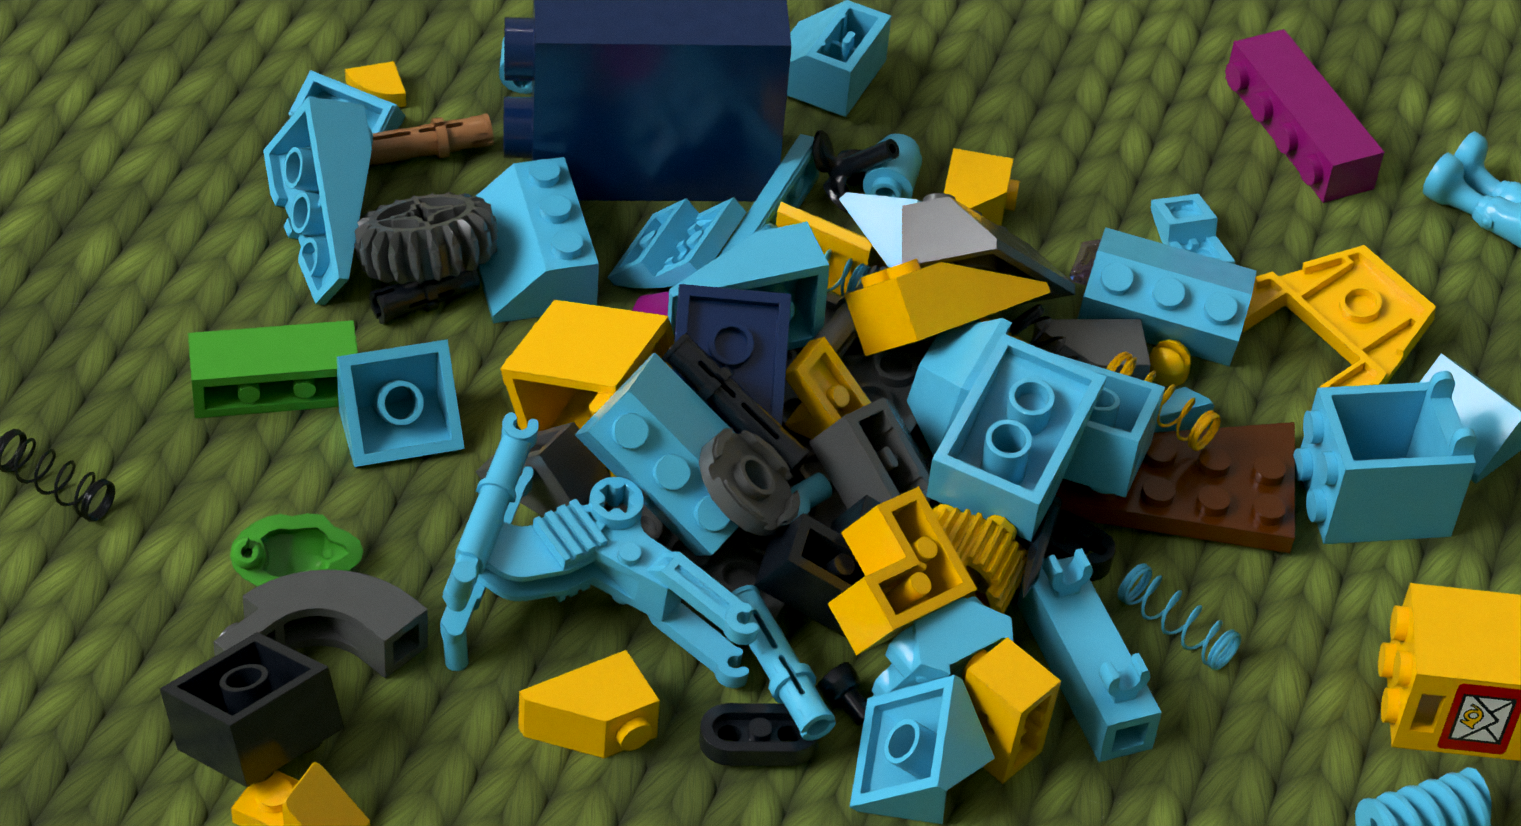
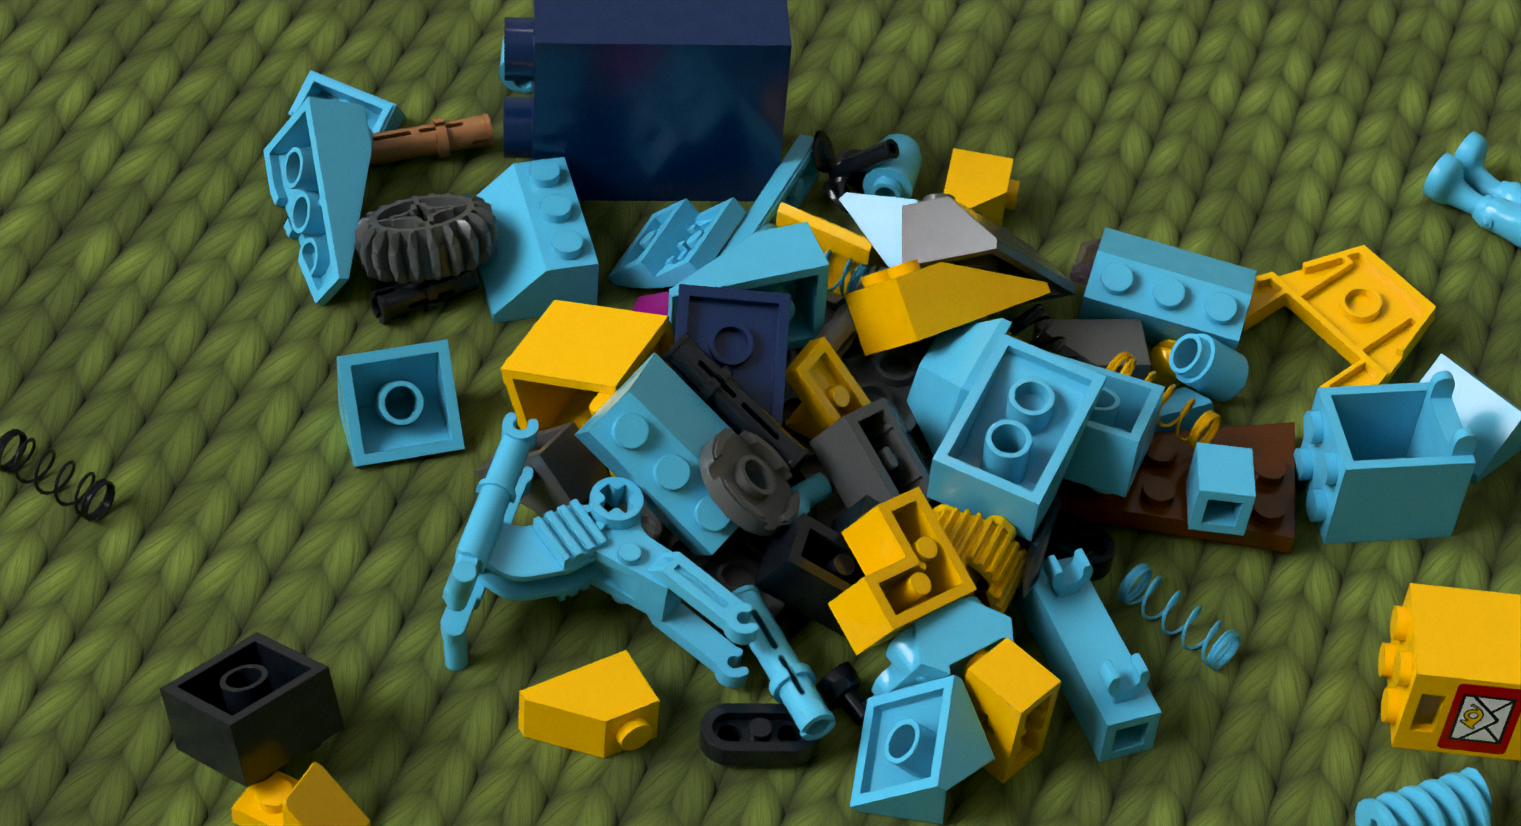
(268, 368): bright green brick -> none
(292, 545): bright green arm -> none
(335, 611): dark grey arch -> none
(378, 80): yellow tile -> none
(837, 55): medium azure slope -> none
(1189, 225): medium azure slope -> none
(1209, 366): none -> medium azure brick
(1220, 489): none -> medium azure brick
(1304, 115): magenta brick -> none

